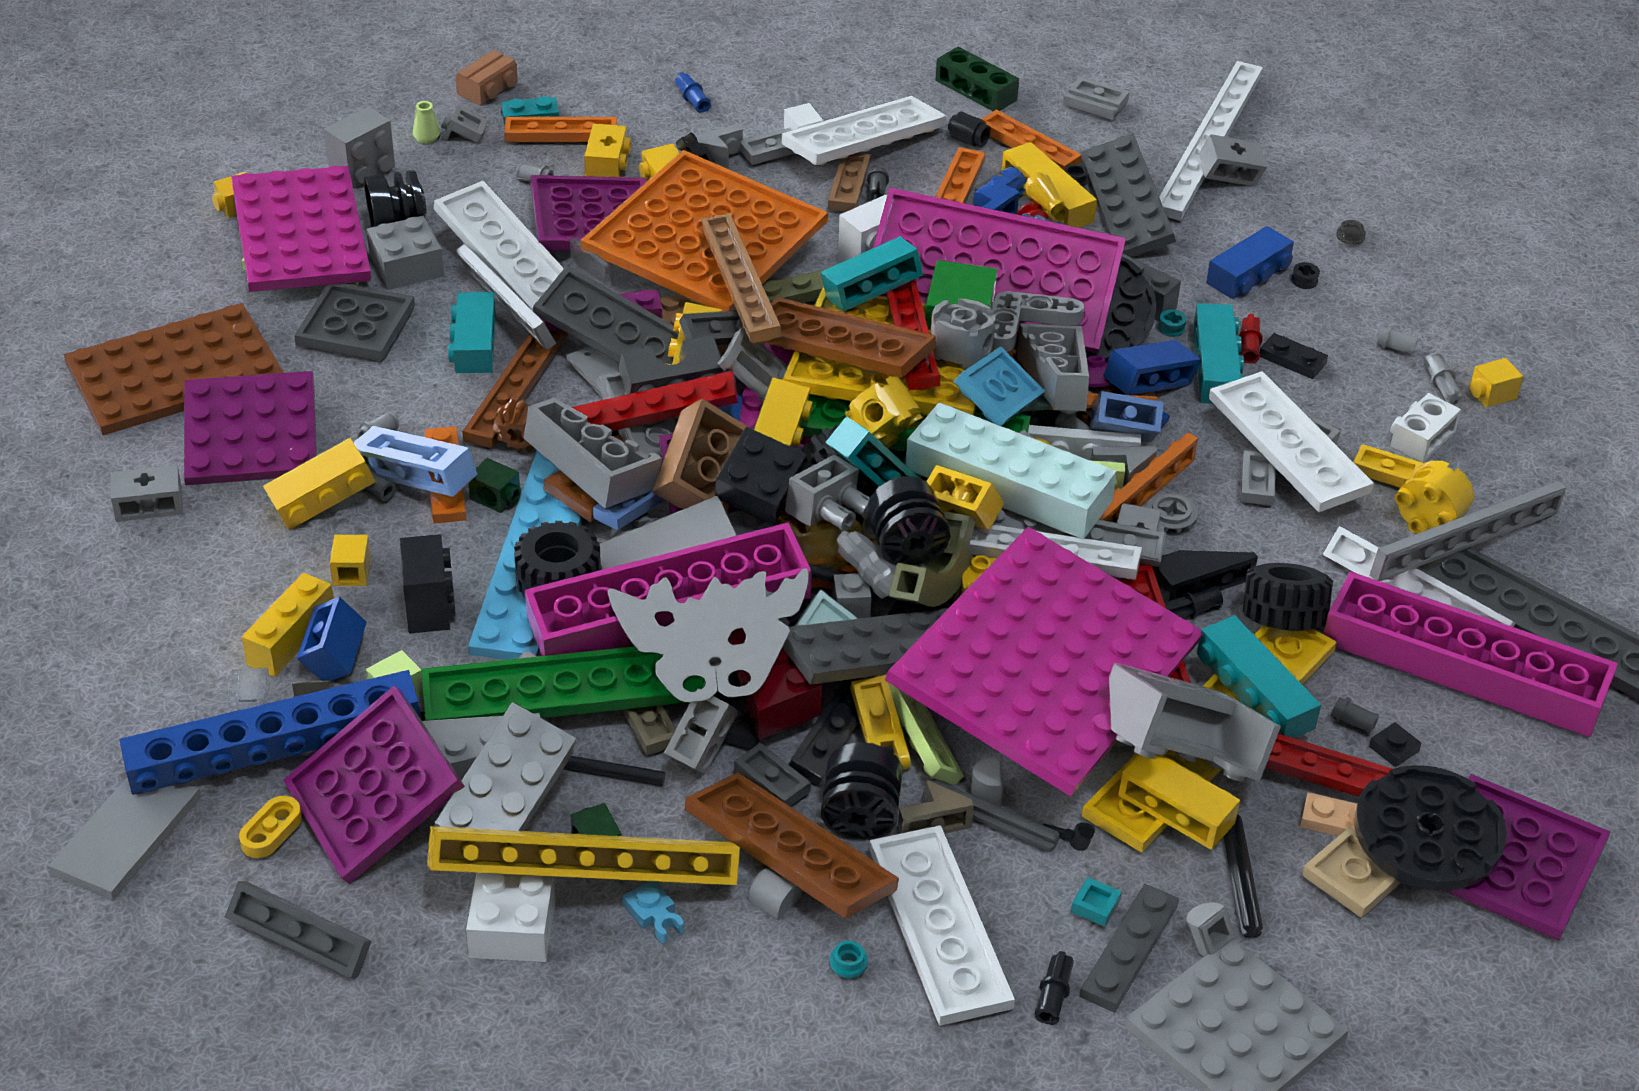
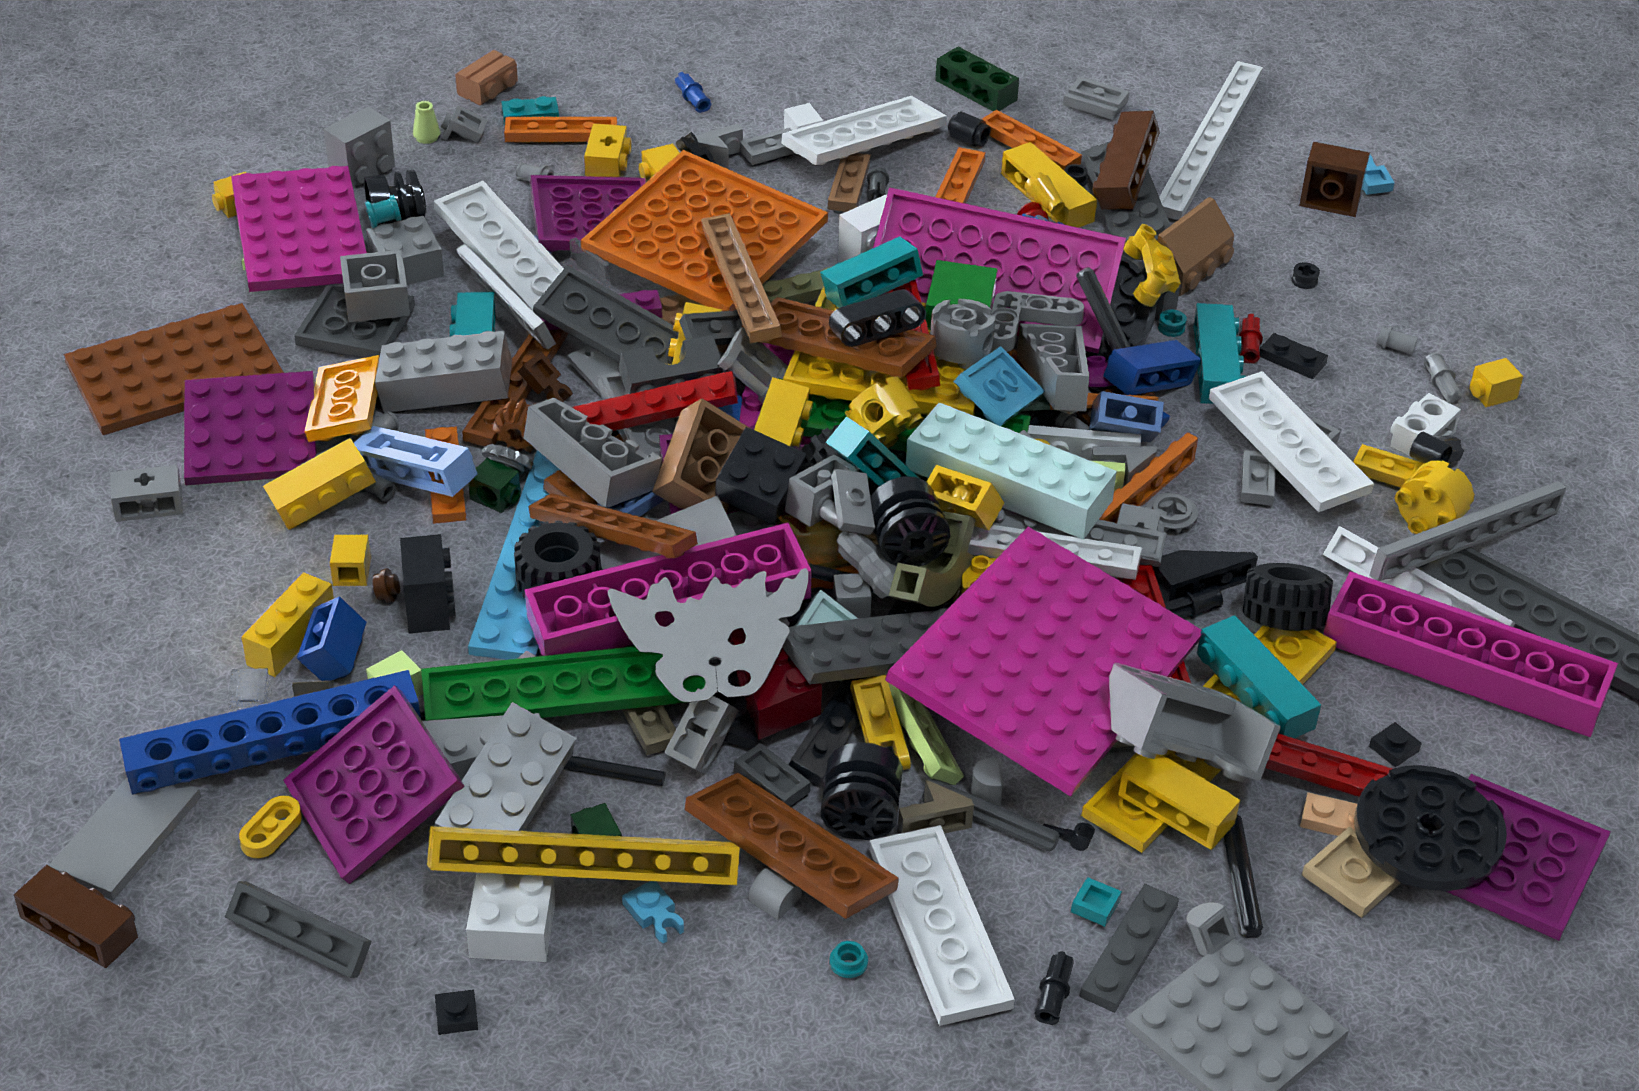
(76, 915): none -> reddish brown brick
(343, 399): none -> light orange plate
(375, 286): none -> light grey brick
(383, 211): none -> teal bush
(386, 585): none -> reddish brown plate
(444, 371): none -> light grey brick
(456, 1012): none -> black plate
(508, 457): none -> light grey gear
(543, 377): none -> reddish brown plate
(615, 525): none -> dark orange plate
(852, 501): none -> light grey plate
(877, 318): none -> black beam
(1001, 191): blue plate -> none
(1102, 309): none -> dark grey axle
(1126, 160): none -> reddish brown brick
(1158, 262): none -> yellow plate
(1199, 243): none -> medium nougat slope
(1232, 160): light grey brick -> none
(1250, 262): blue brick -> none
(1334, 179): none -> reddish brown brick
(1351, 232): clear smoke plate -> none
(1354, 715): dark grey pin -> none
(1377, 179): none -> medium azure plate
(1436, 448): none -> black piece

